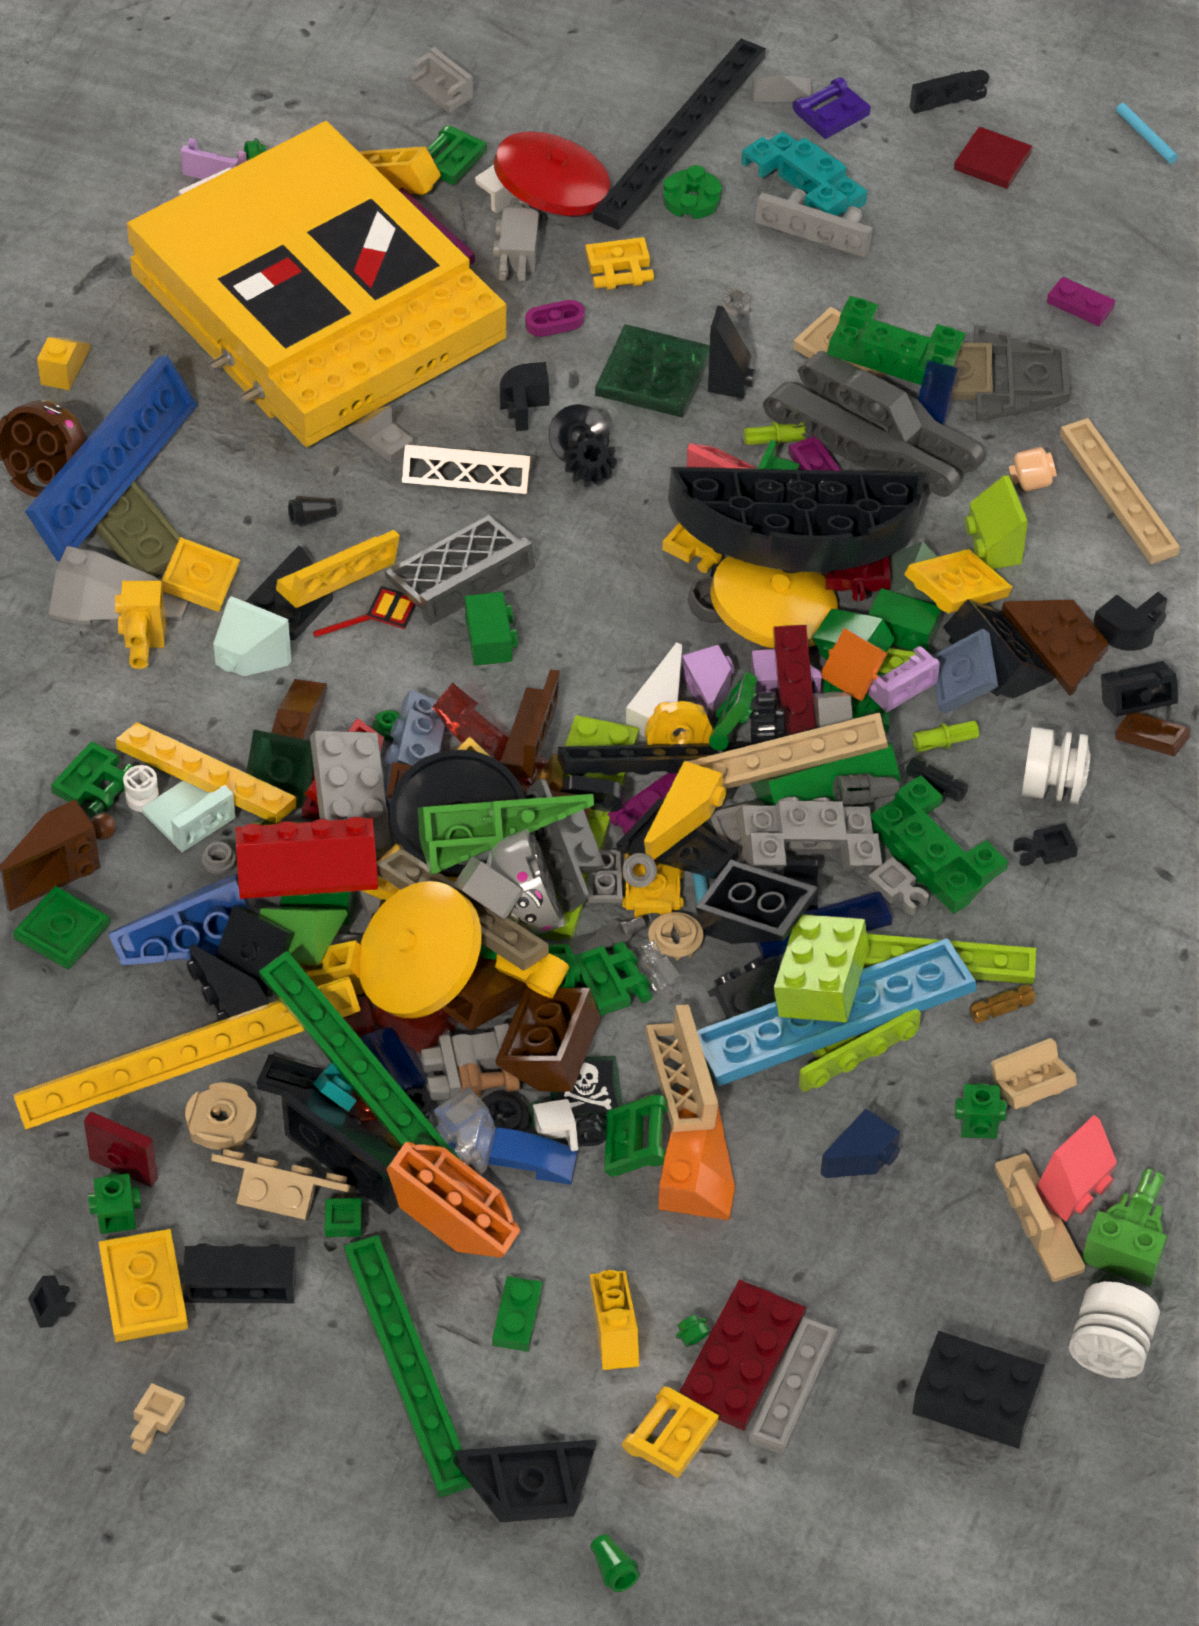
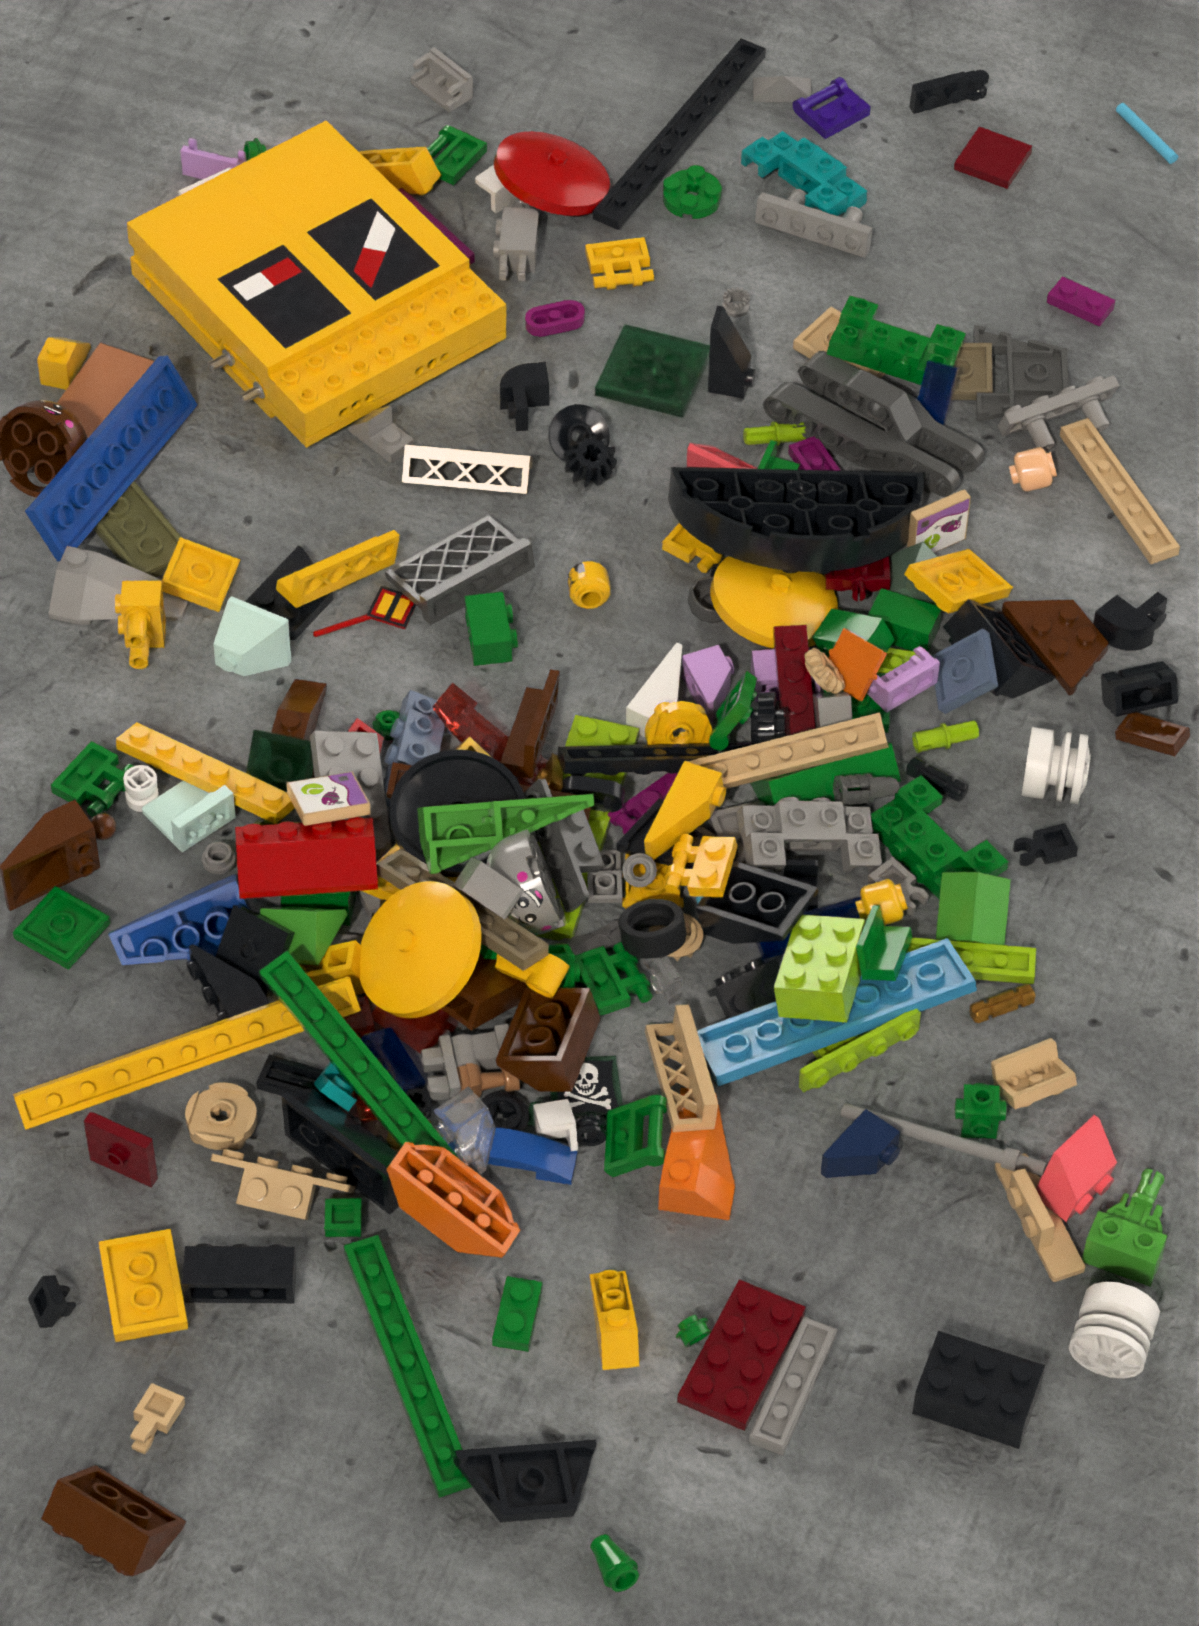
(102, 384): none -> nougat tile
(111, 1520): none -> reddish brown slope
(114, 1203): green brick -> none
(309, 510): black cone -> none
(328, 798): none -> tile
(589, 585): none -> yellow head
(655, 943): none -> black tyre
(679, 1439): yellow plate -> none
(710, 869): none -> yellow plate
(824, 671): none -> tan gear
(882, 948): none -> green panel
(885, 894): none -> yellow head
(940, 522): none -> tile
(973, 907): none -> bright green slope
(997, 525): lime slope -> none
(1009, 1158): none -> light grey bar
(1067, 401): none -> light grey plate

